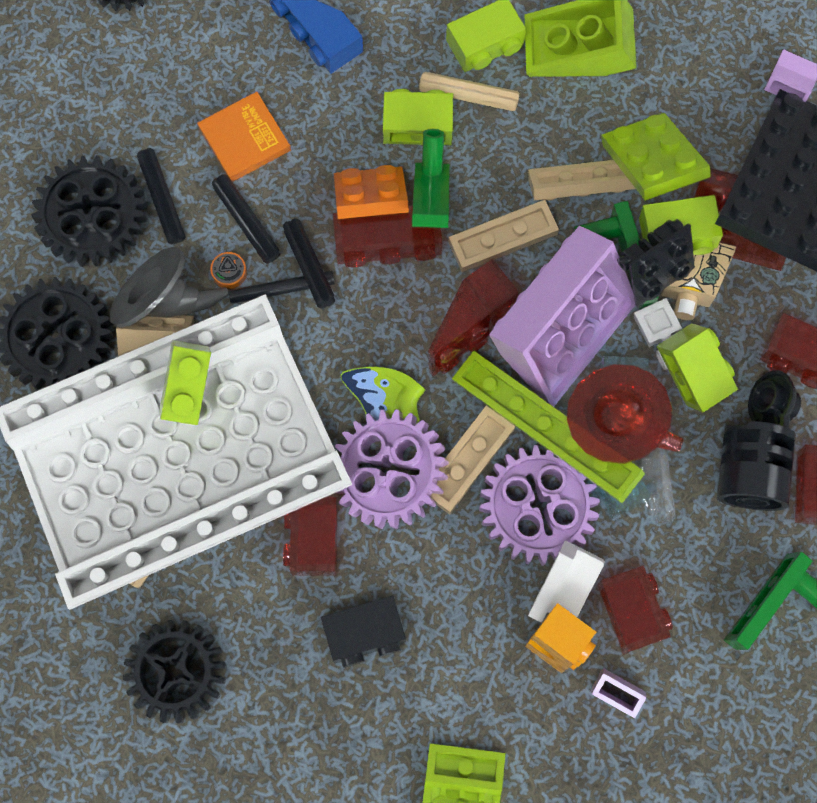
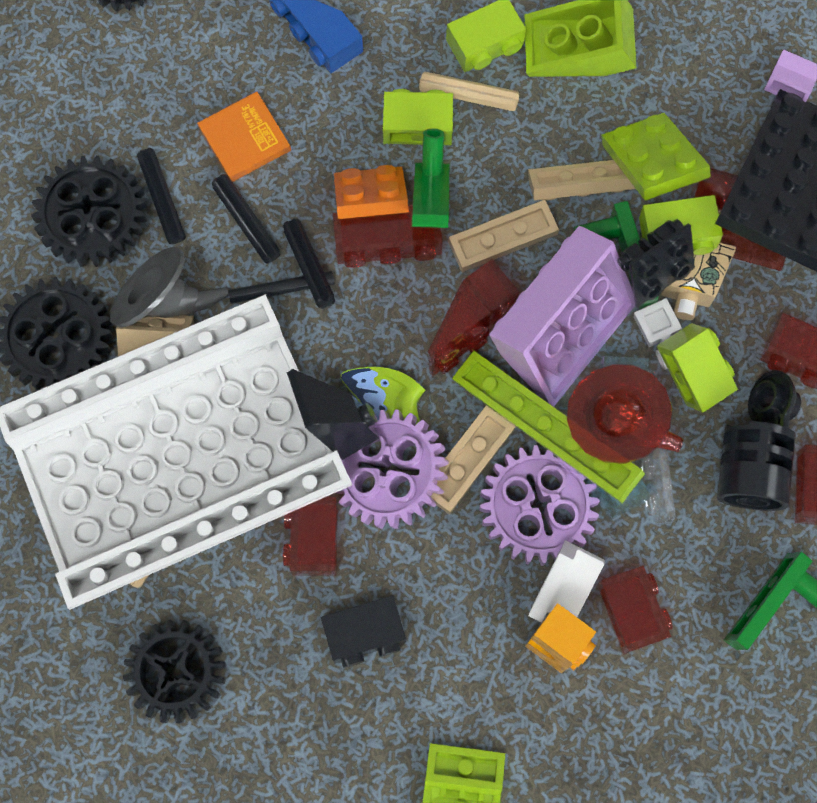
(184, 382): lime brick -> none
(228, 270): tile -> none
(333, 414): none -> black slope
(639, 694): piece -> none

